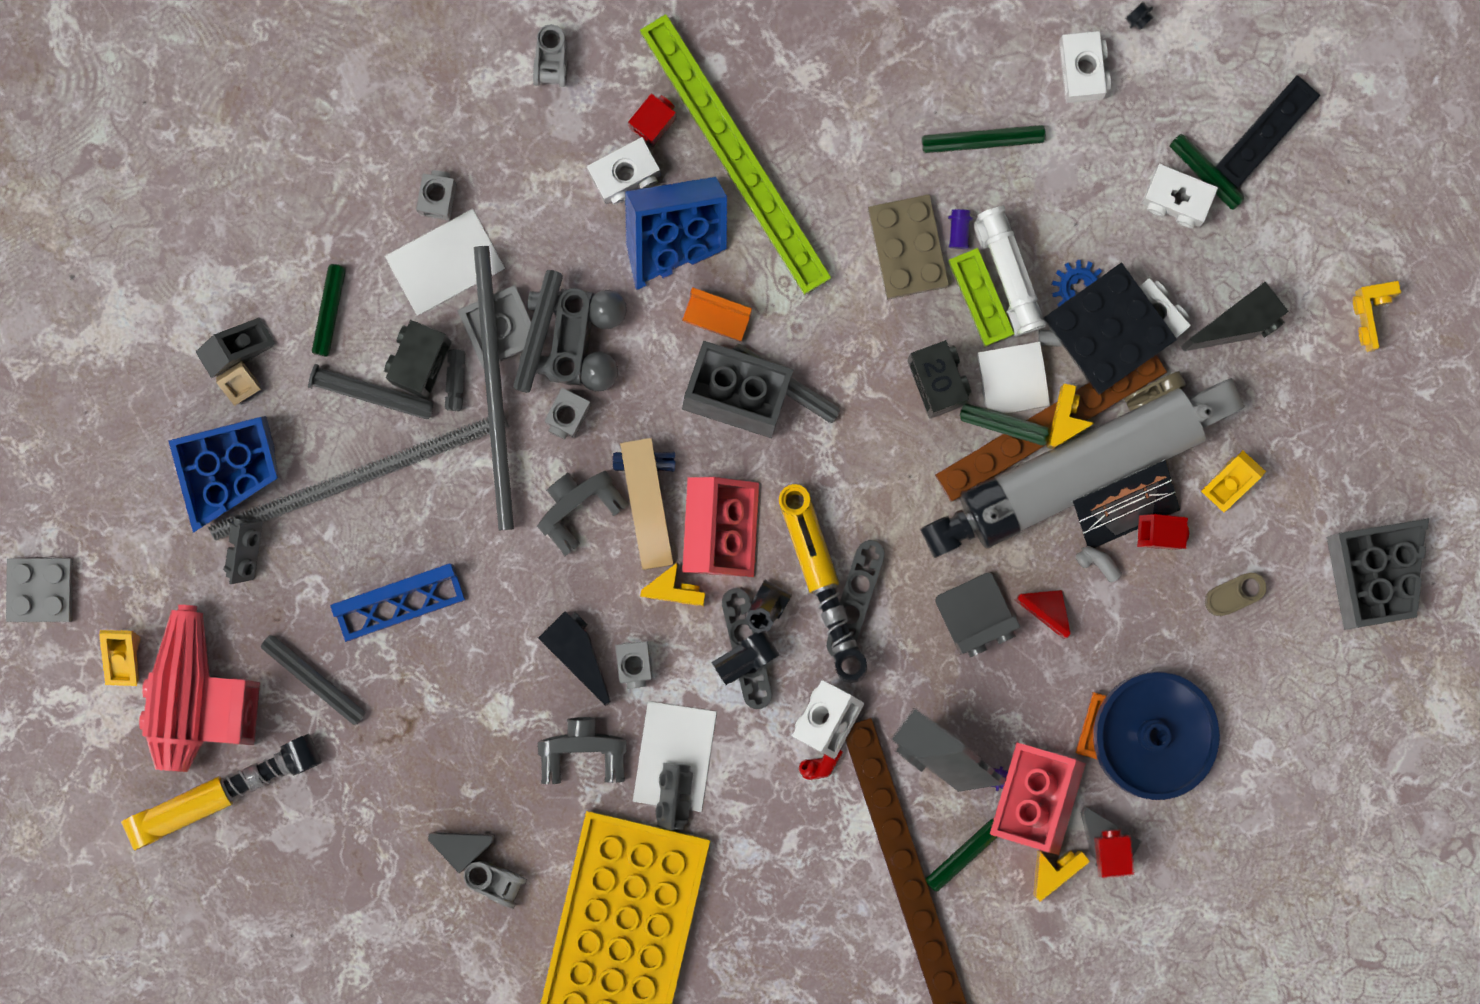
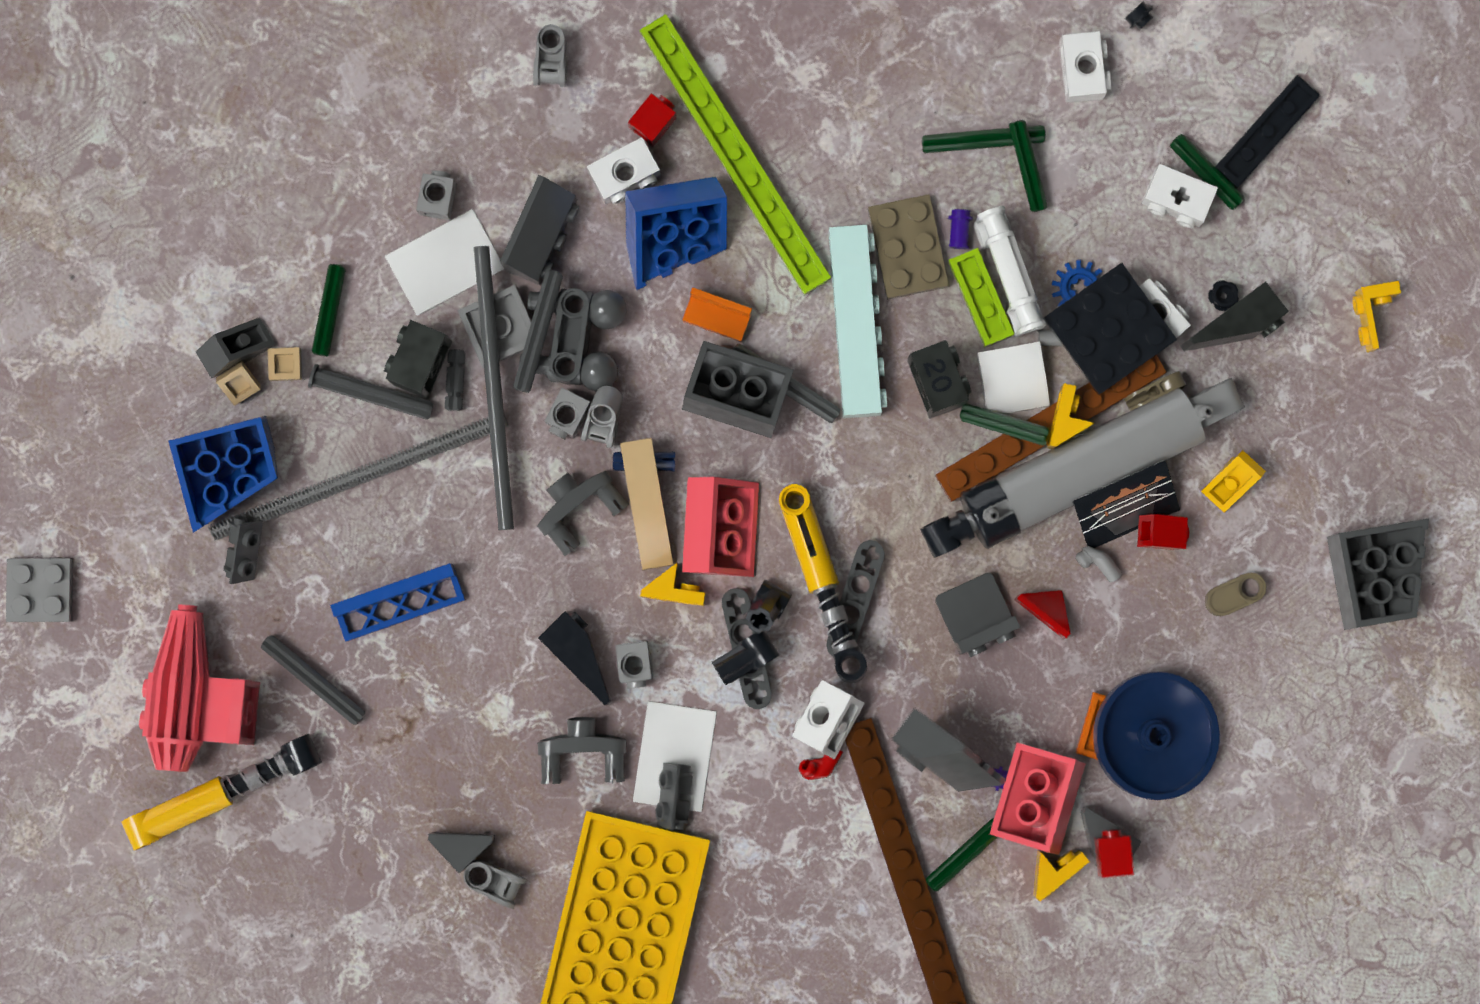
(120, 657): yellow slope -> none
(284, 364): none -> tan plate
(539, 231): none -> dark grey slope
(603, 416): none -> light grey piece
(855, 321): none -> light aqua brick
(1028, 165): none -> dark green axle
(1223, 287): none -> black plate

